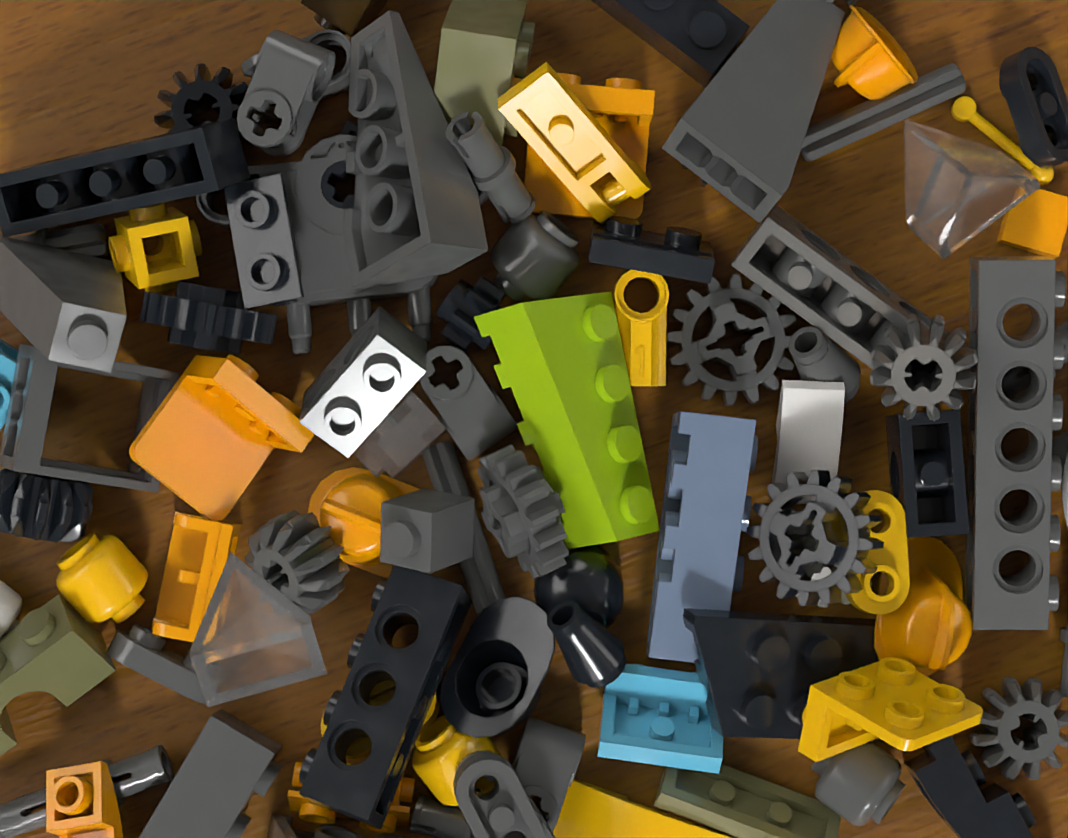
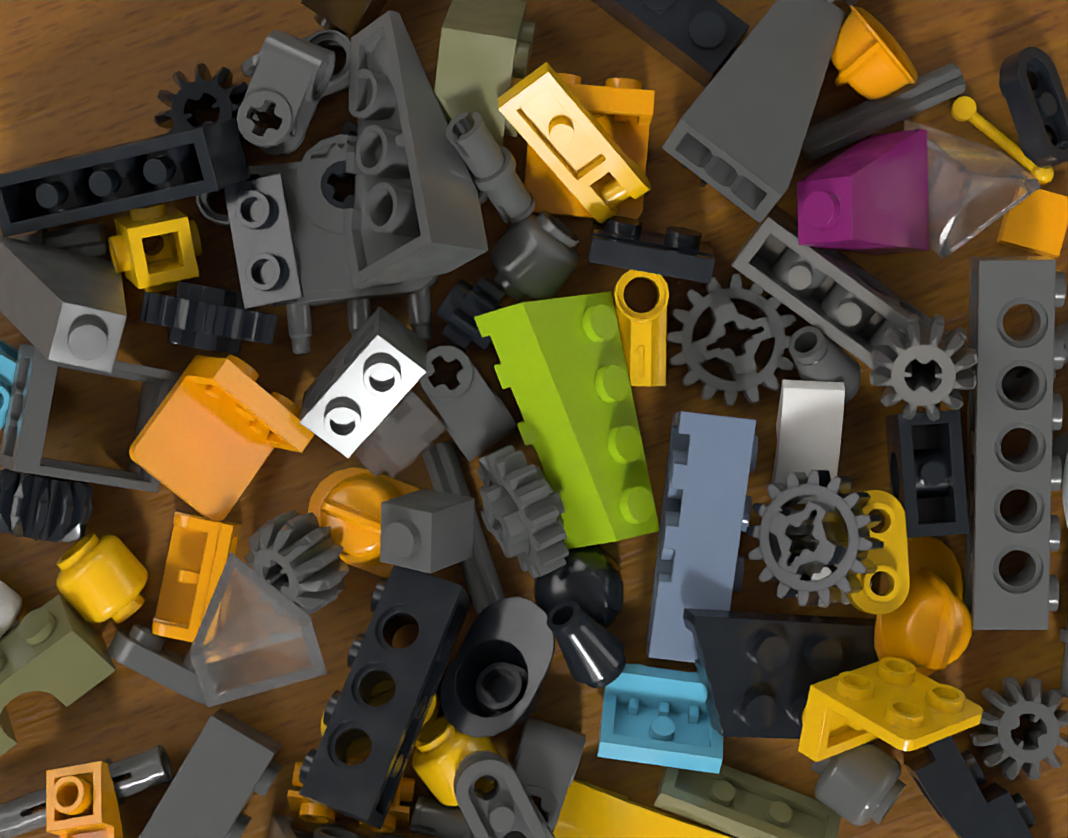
(869, 197): none -> magenta slope

